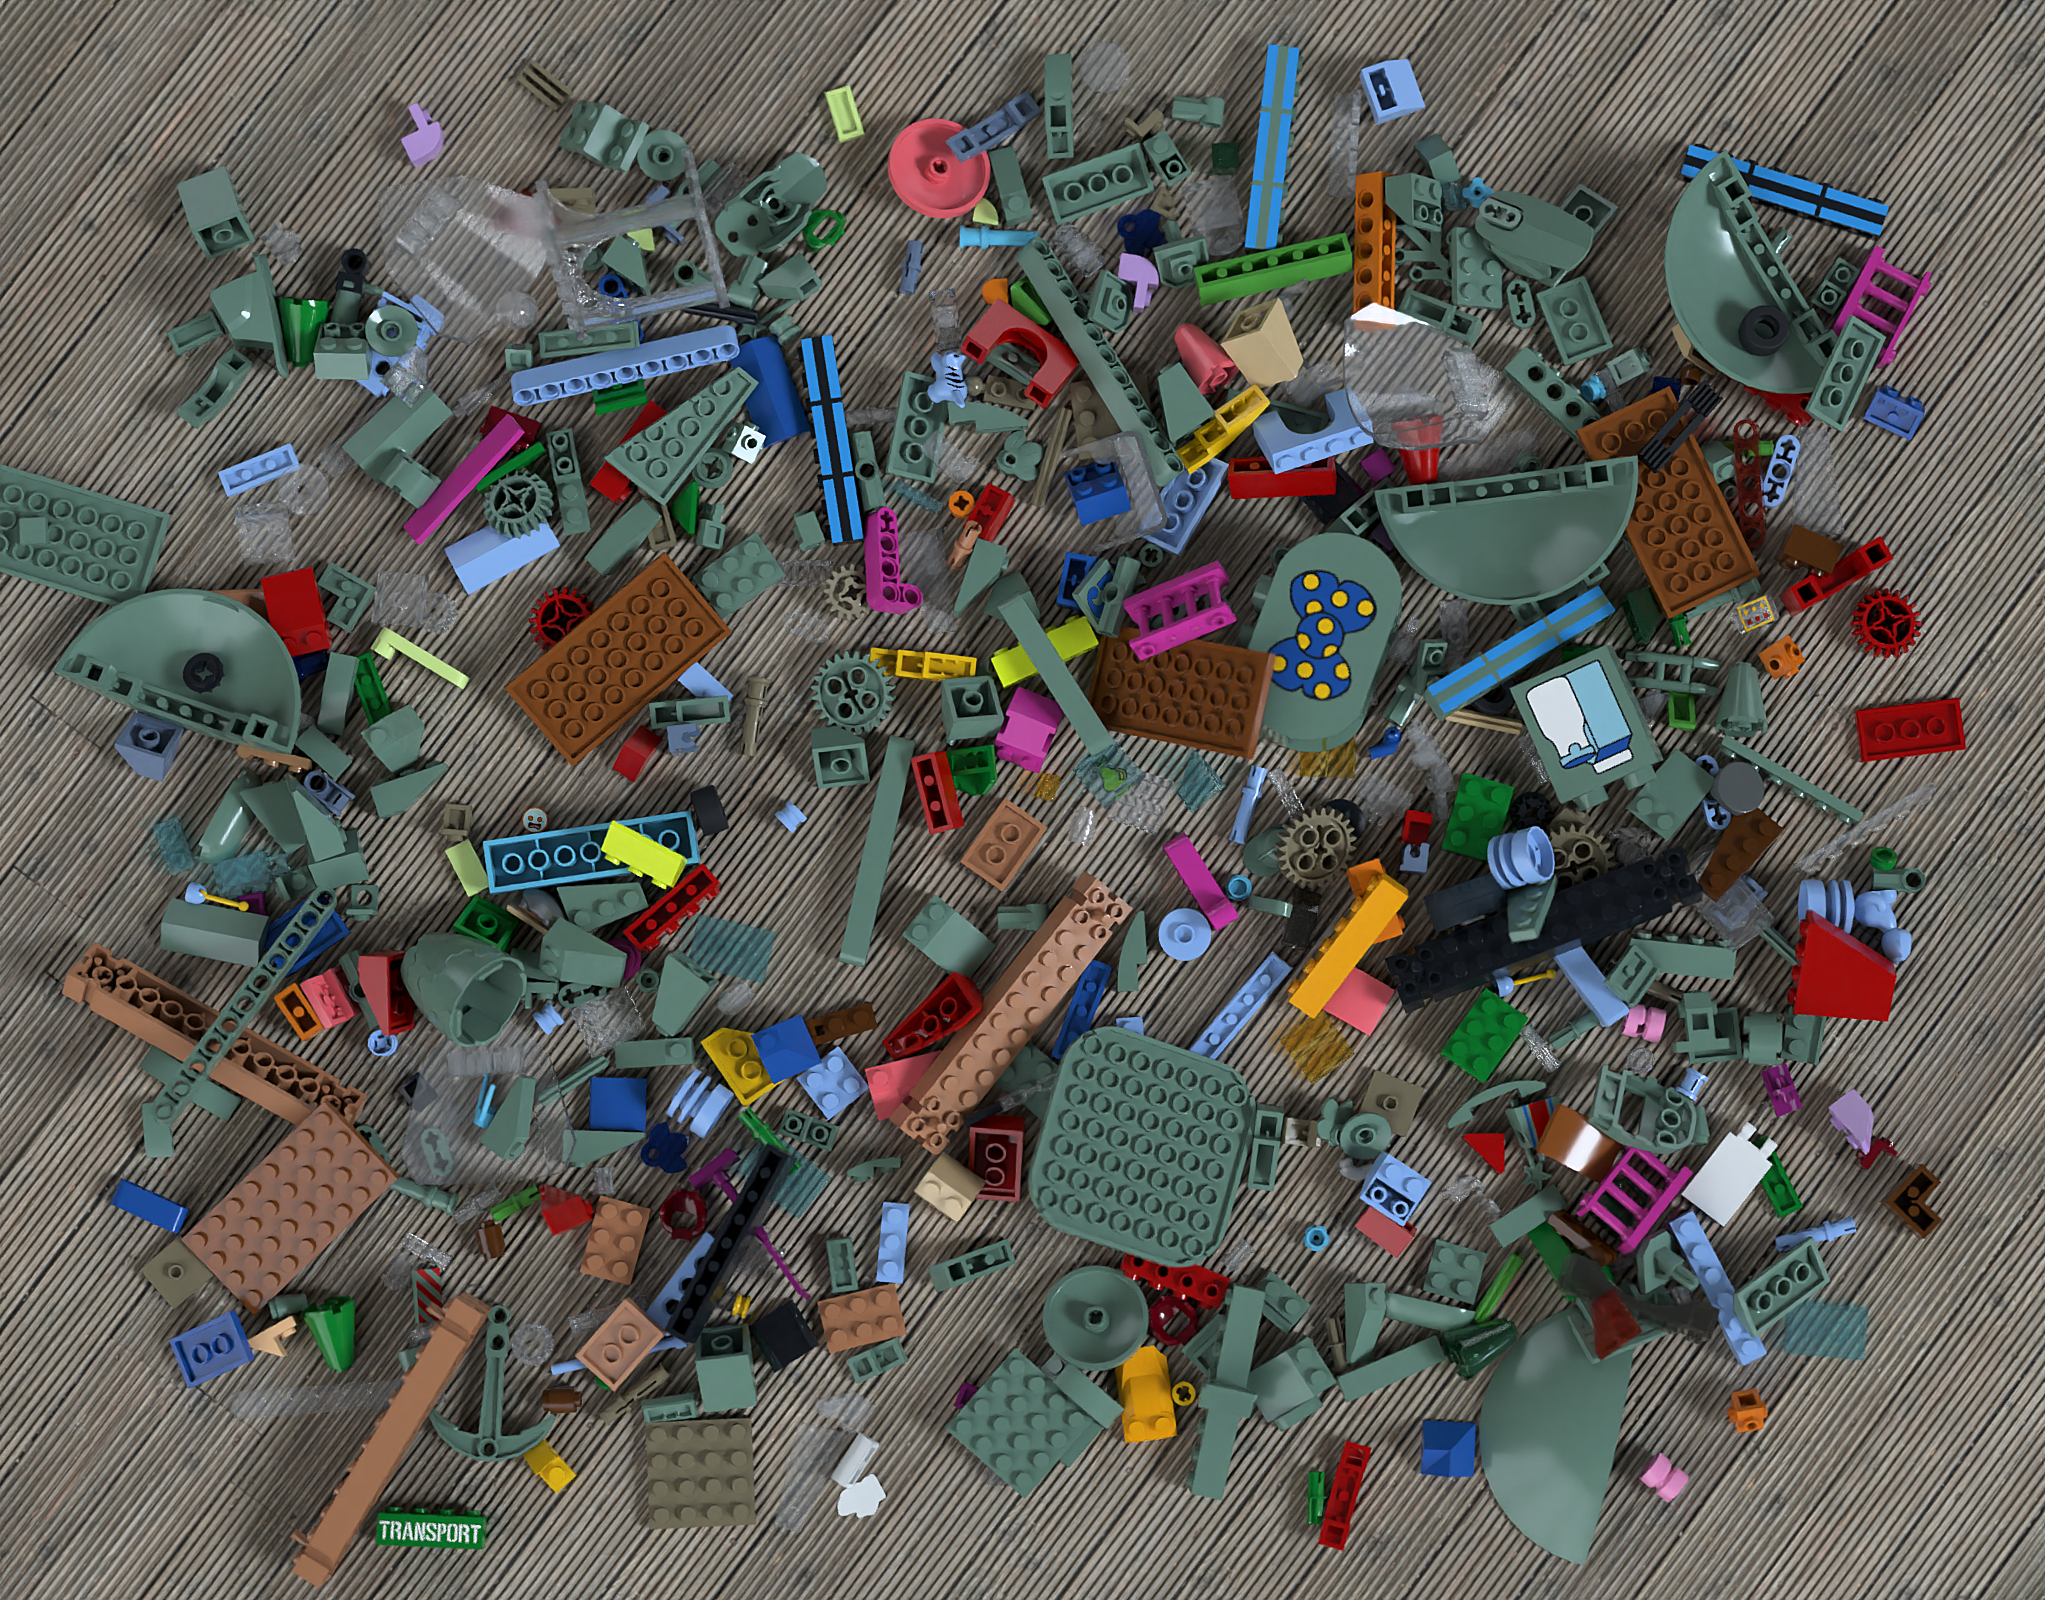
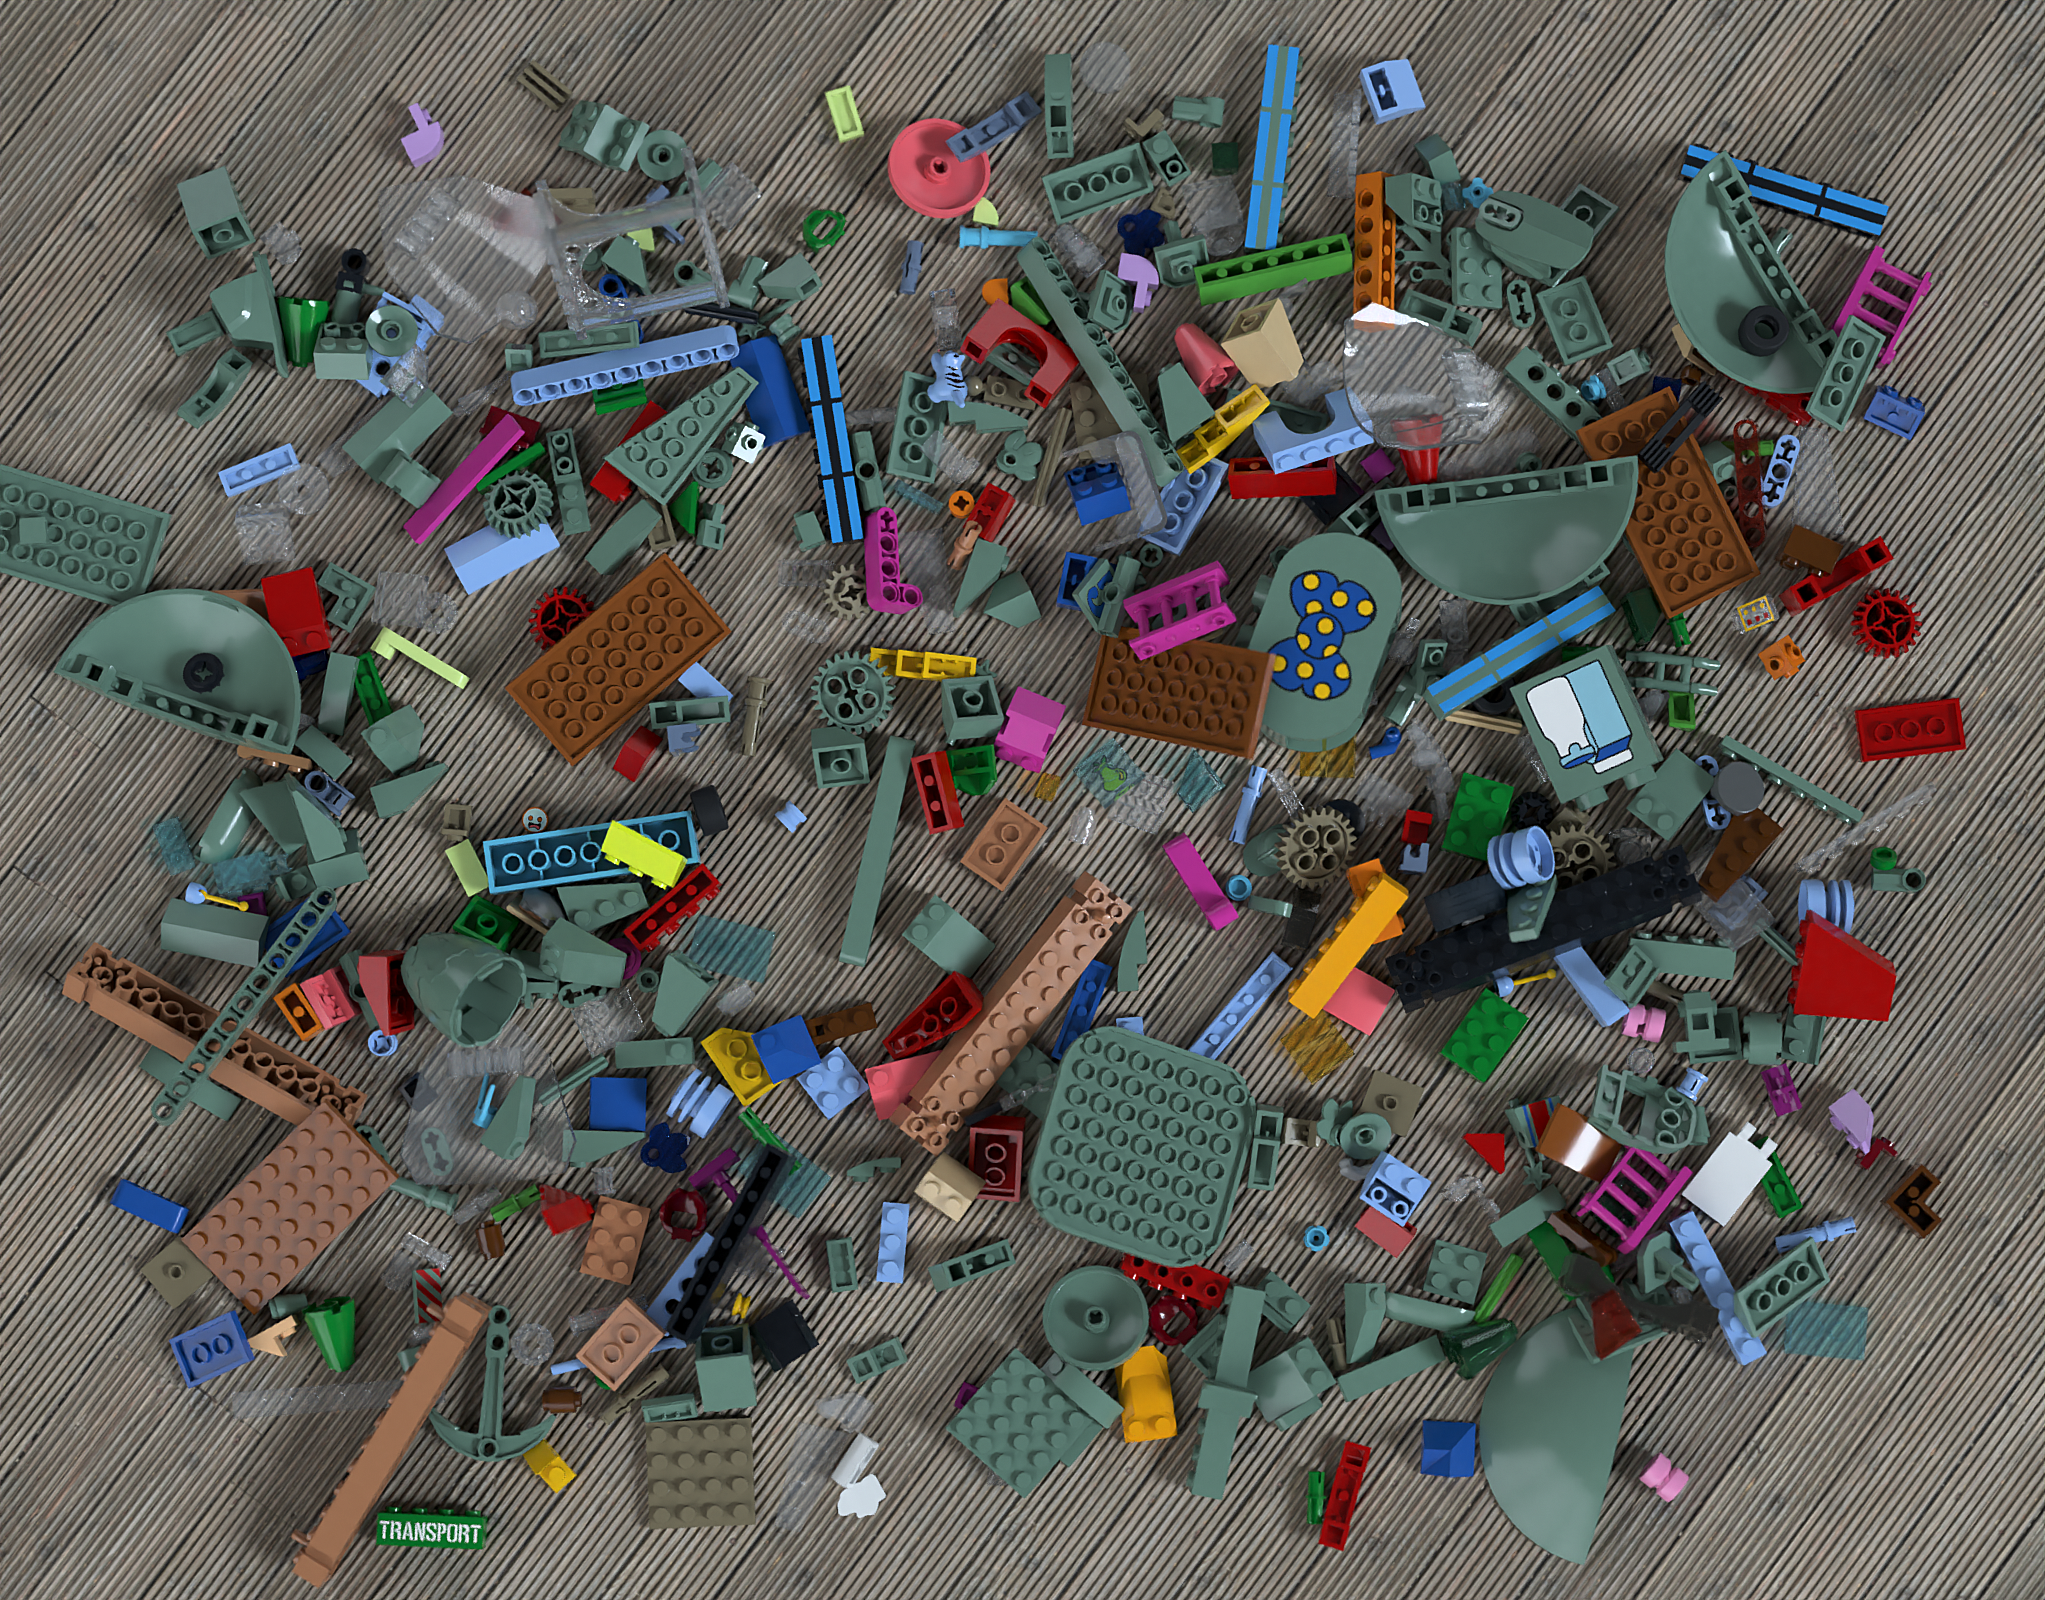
(149, 745): sand blue slope -> none
(157, 1137): sand green slope -> none
(360, 912): sand green bracket -> none
(548, 1018): light blue wheel -> none
(739, 575): sand green plate -> none
(778, 202): sand green piece -> none
(808, 1129): sand green slope -> none
(862, 1318): nougat plate -> none
(1010, 186): sand green slope -> none
(1023, 917): sand green piece -> none
(1055, 673): sand green beam -> none
(1069, 641): neon yellow brick -> none
(1185, 934): light blue piece -> none
(1191, 1390): yellow bush -> none
(1463, 1112): sand green slope -> none
(1539, 1048): clear axle -> none
(1573, 1030): sand green axle -> none
(1735, 594): sand green pin -> none
(1742, 704): sand green cone -> none
(1747, 1410): orange brick -> none
(1835, 285): sand green slope -> none
(1875, 911): light blue animal -> none

